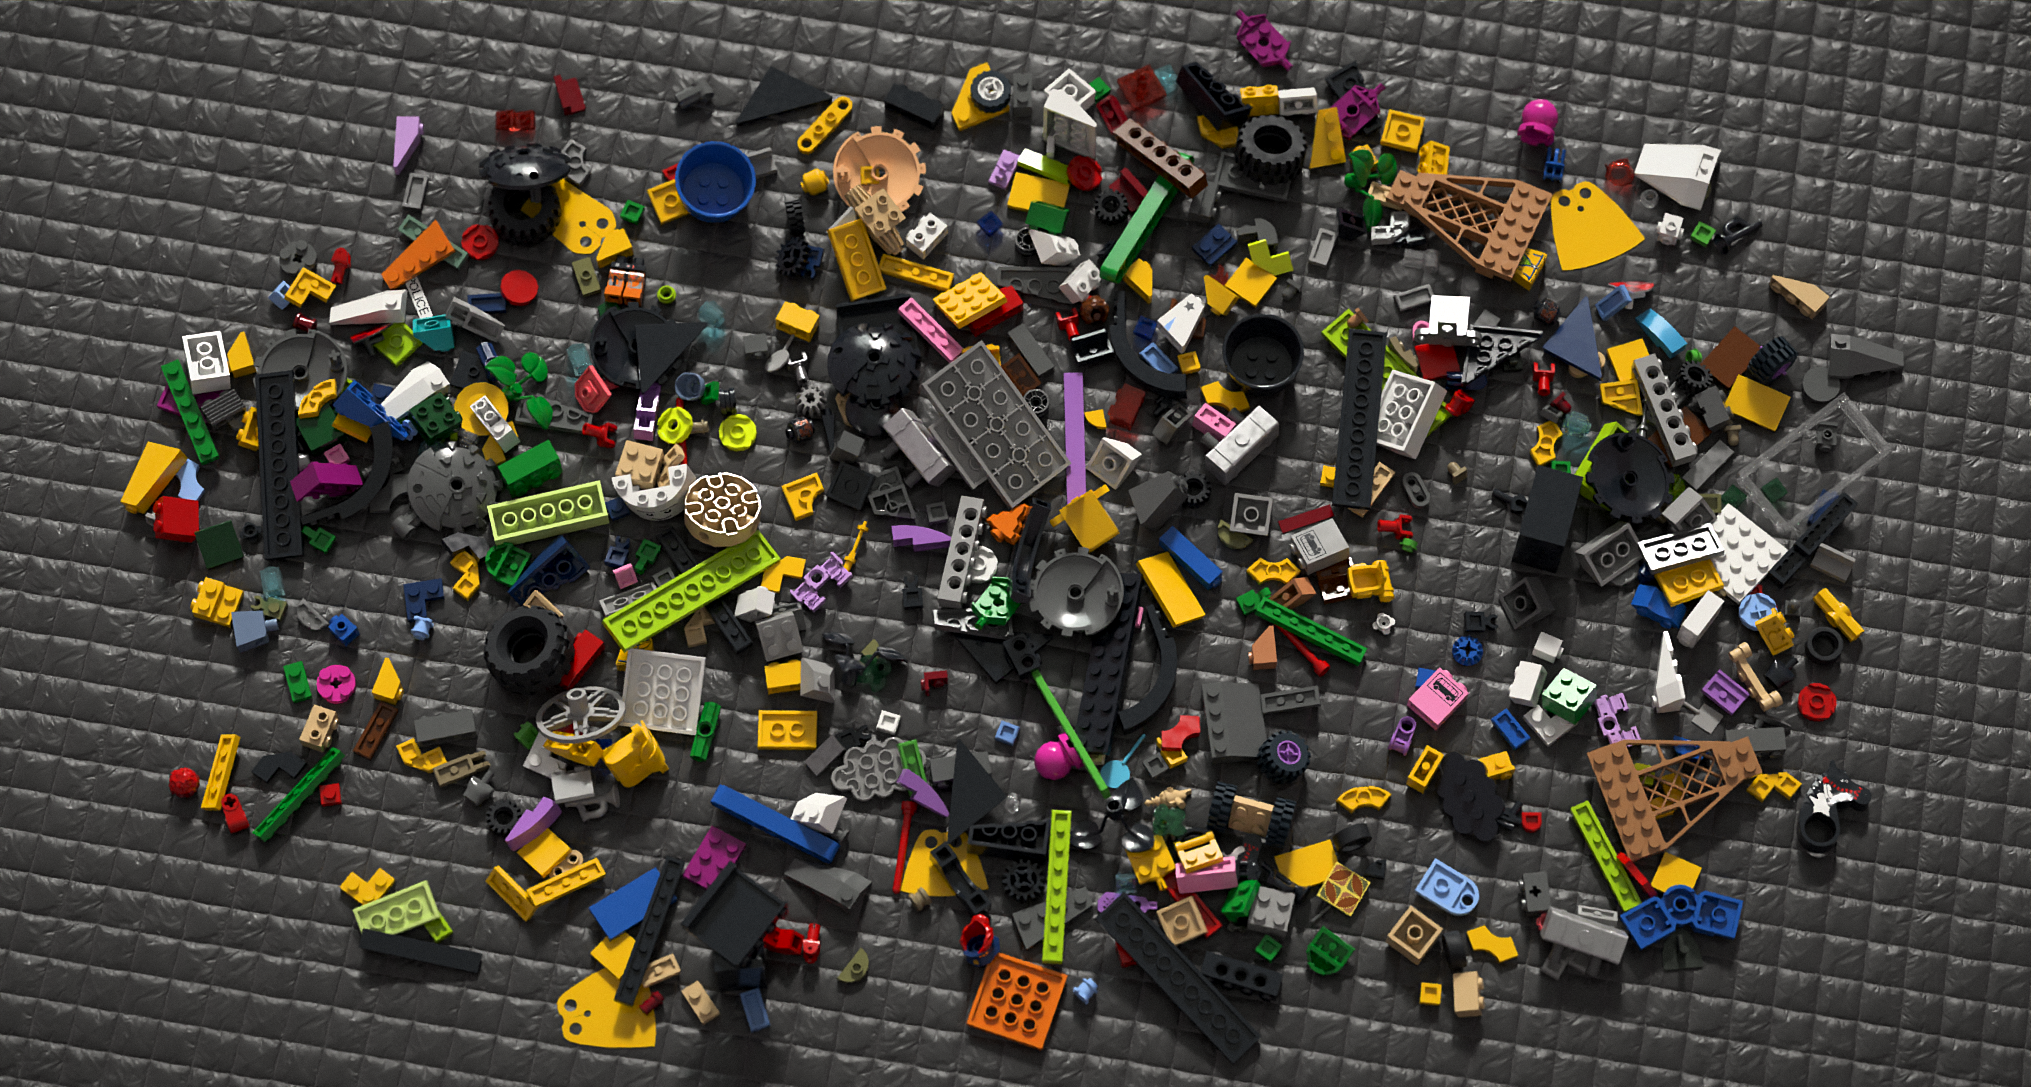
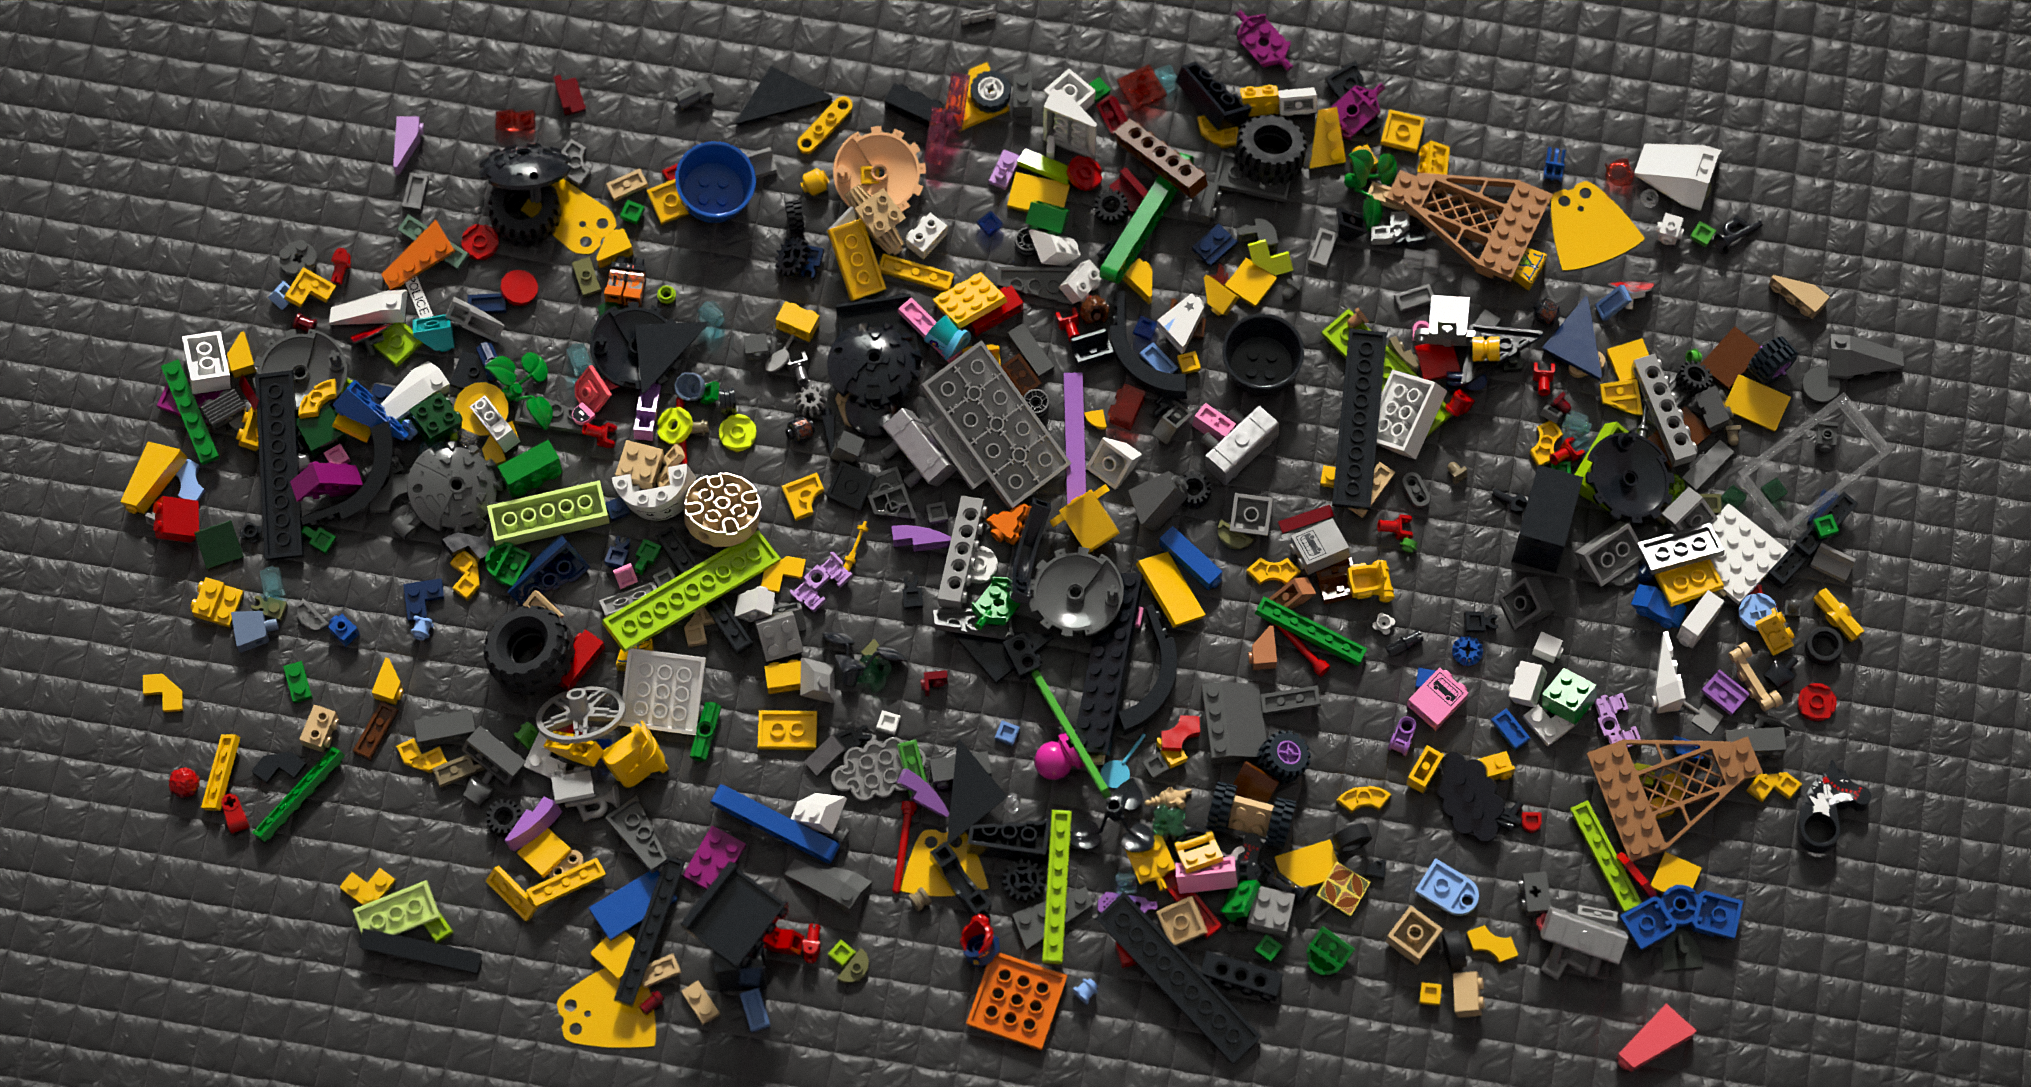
(160, 684): none -> yellow tile
(247, 390): none -> dark red sticker
(330, 794): red plate -> none
(344, 690): dark pink plate -> none
(493, 755): none -> dark grey brick
(582, 414): none -> tile
(627, 185): none -> tan plate
(635, 830): none -> dark grey wing
(841, 953): none -> lime tile
(943, 118): none -> clear pink bracket
(947, 337): none -> hat
(978, 16): none -> light grey axle
(1217, 395): yellow tile -> none
(1250, 601): green plate -> none
(1255, 784): none -> reddish brown tile
(1404, 643): none -> black axle
(1486, 348): none -> yellow wheel
(1538, 122): dark pink tile -> none
(1566, 452): none -> red piece
(1657, 1037): none -> coral slope
(1661, 333): dark azure slope -> none
(1825, 526): none -> green plate

